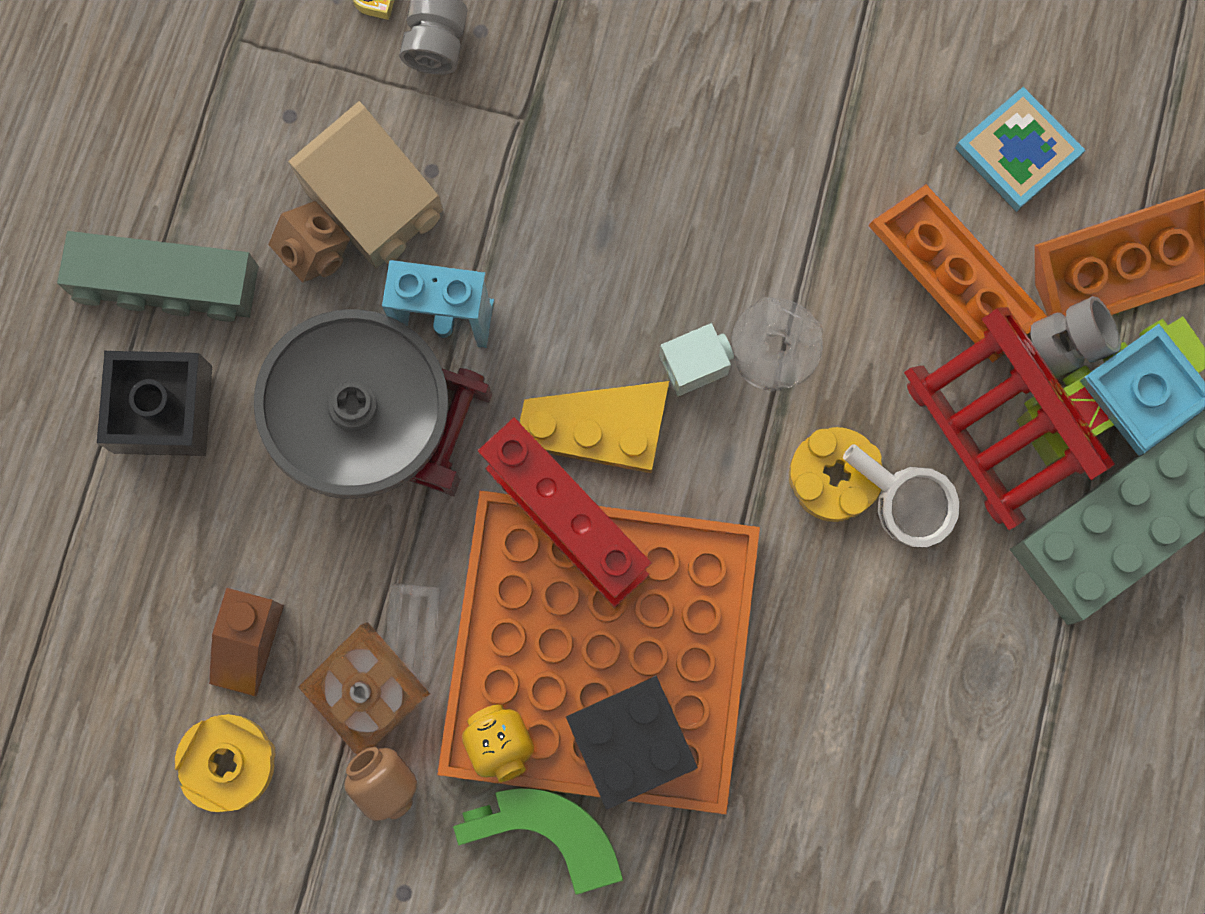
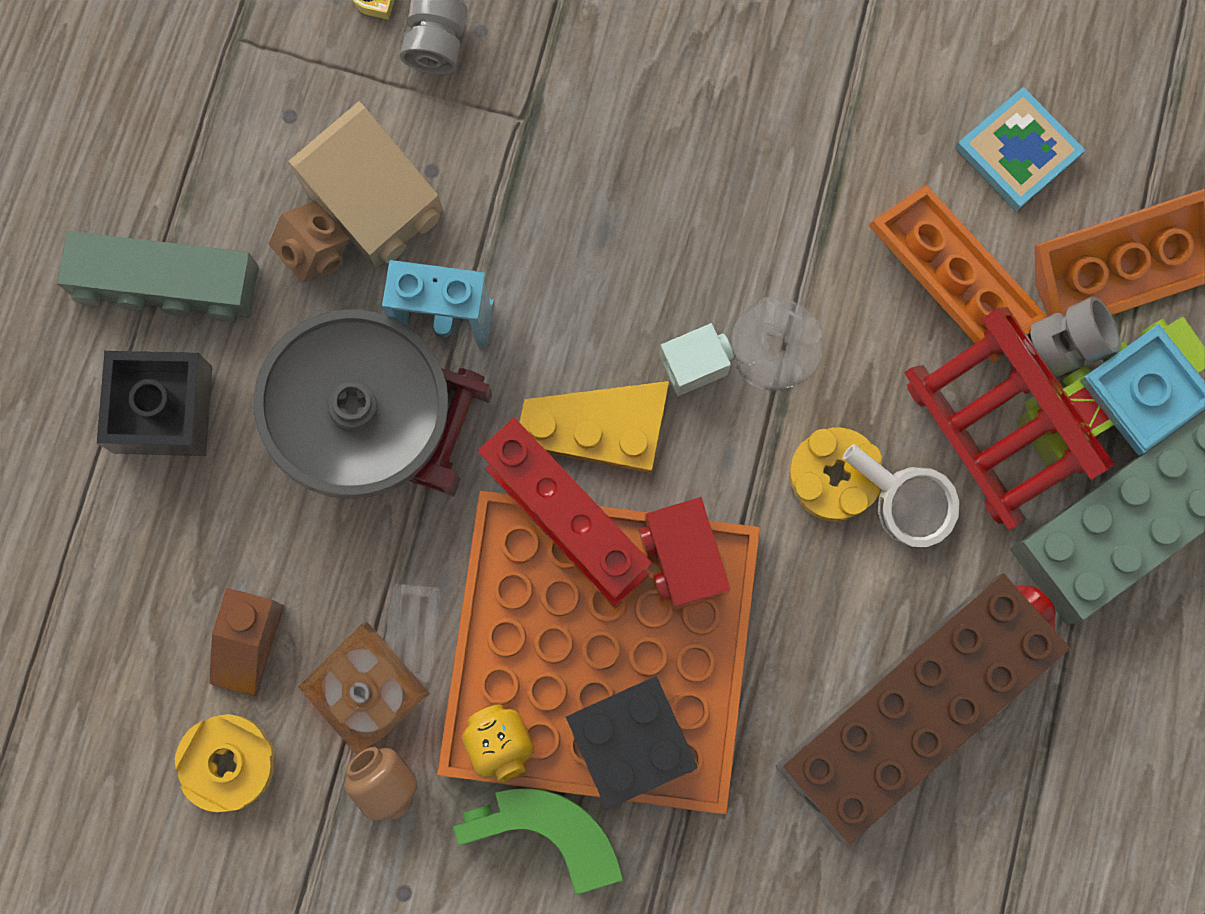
(685, 554): none -> red brick
(925, 706): none -> reddish brown piece

